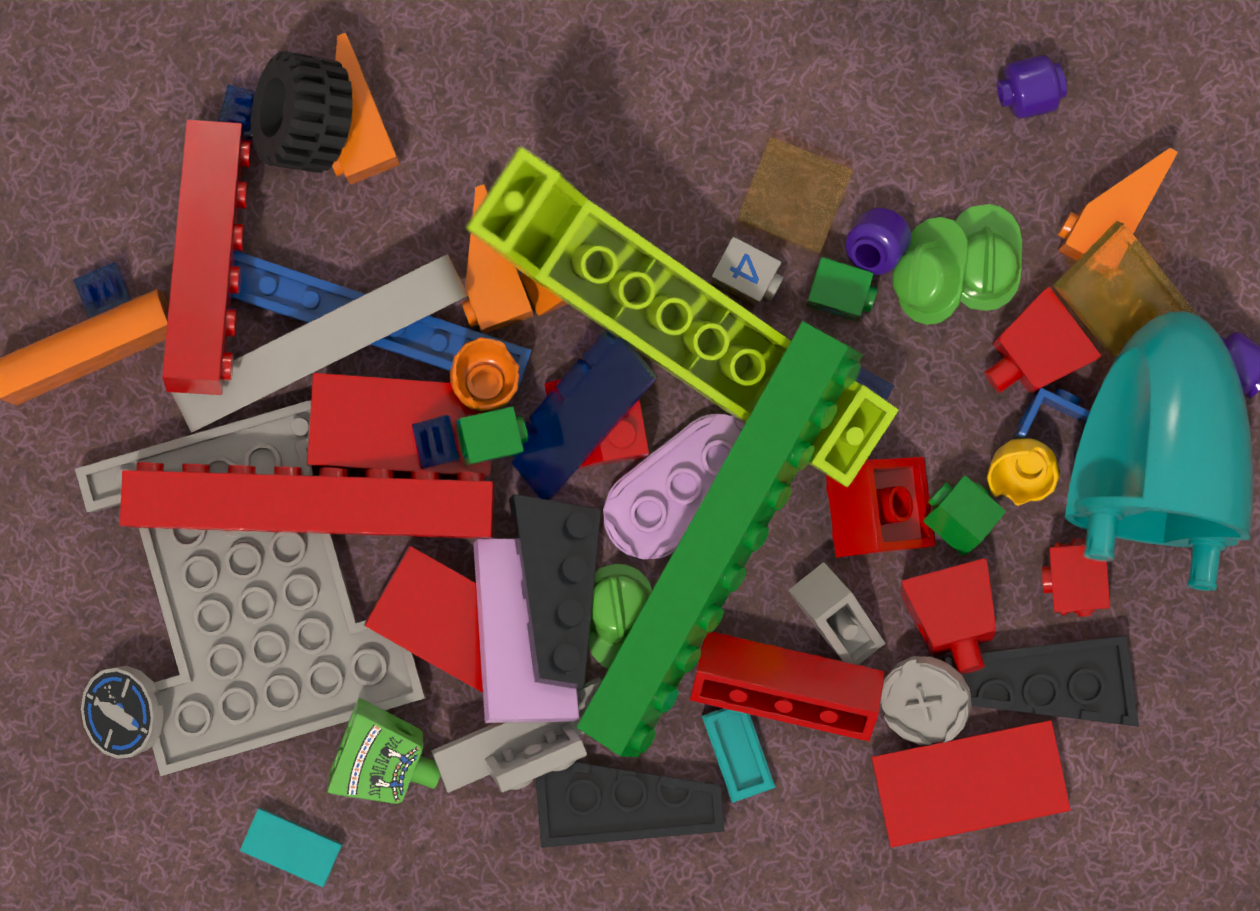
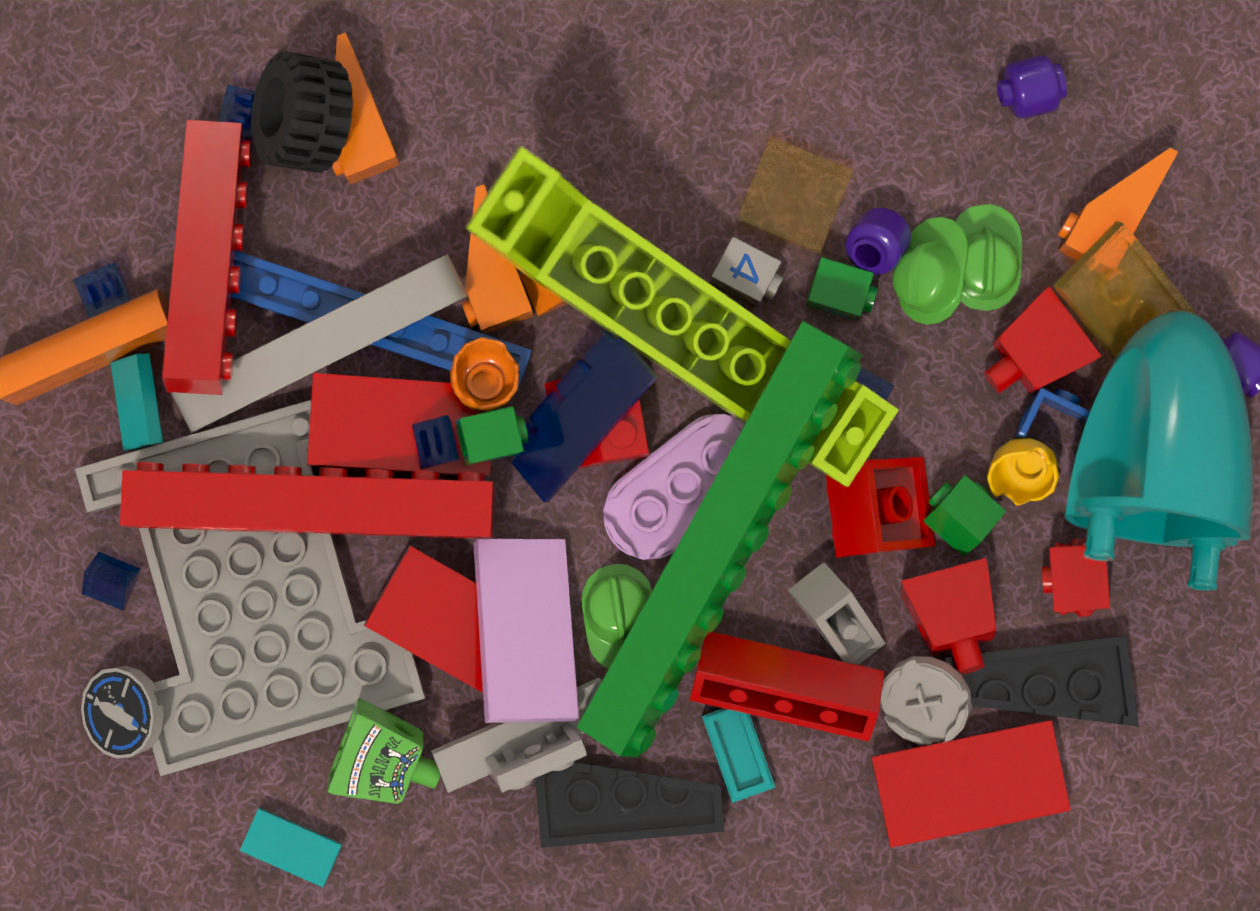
(110, 580): none -> clear blue slope
(136, 402): none -> teal tile
(558, 573): black wing -> none

